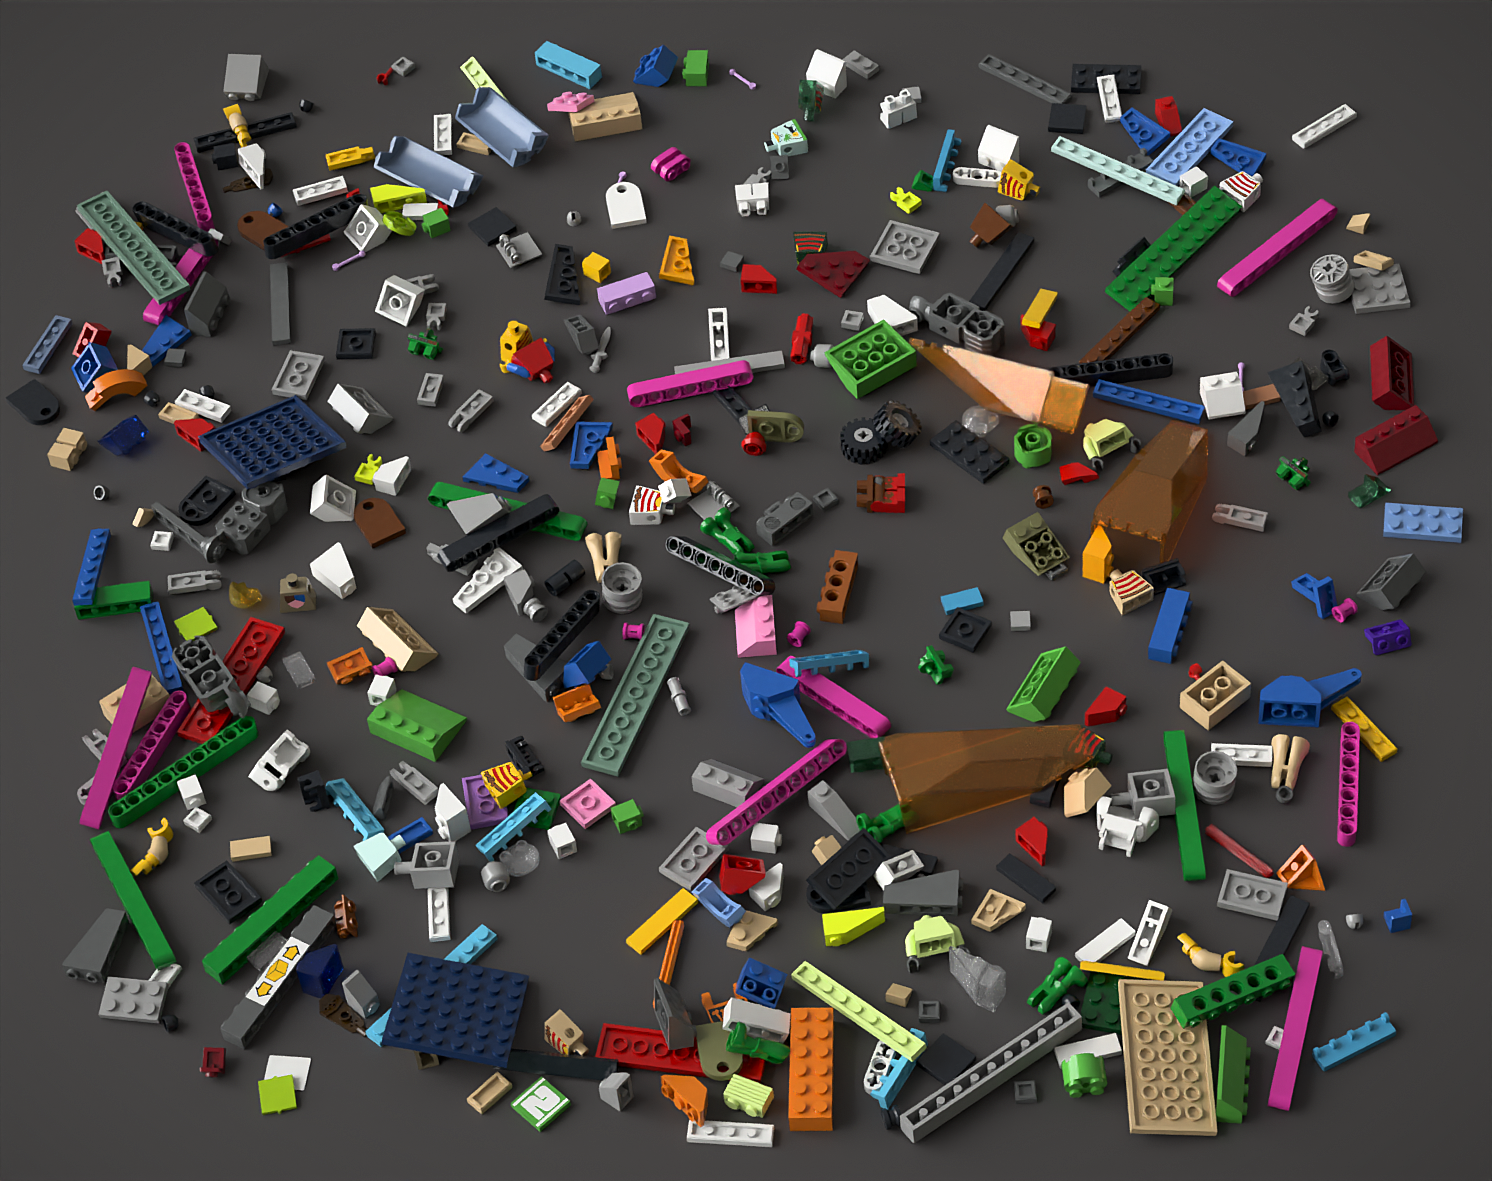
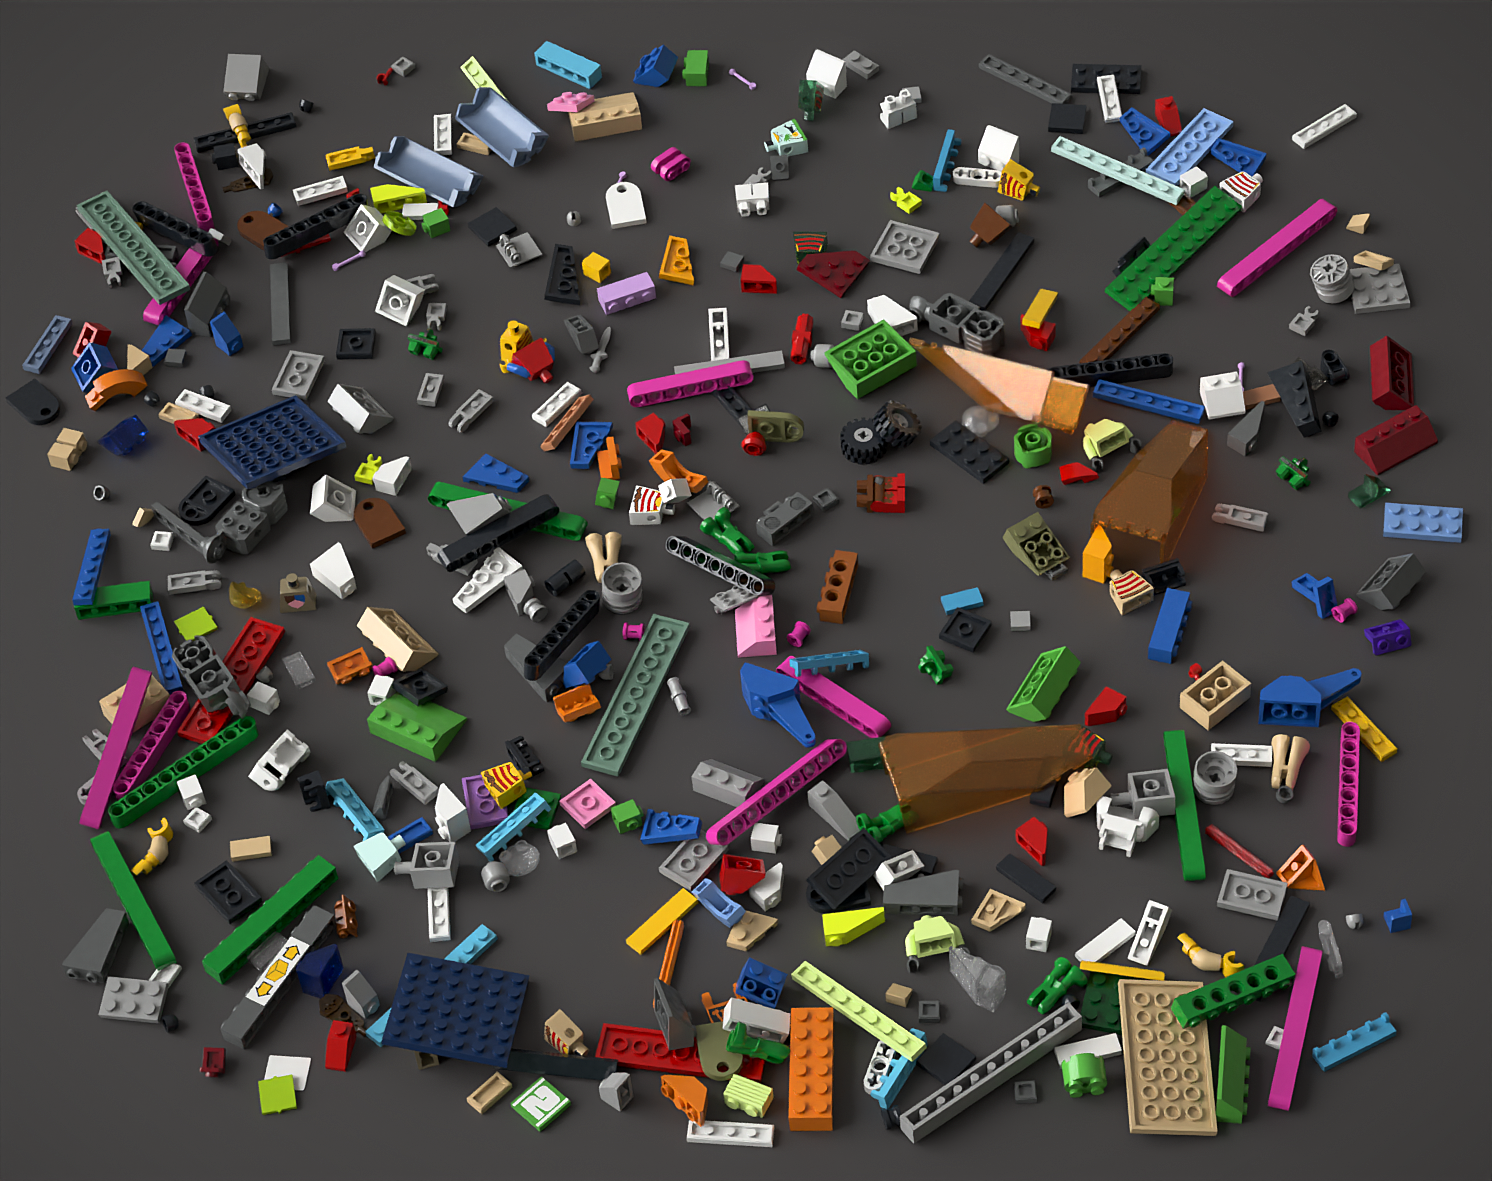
(226, 334): none -> blue slope
(340, 1045): none -> red slope
(420, 686): none -> black plate
(667, 828): none -> blue wing

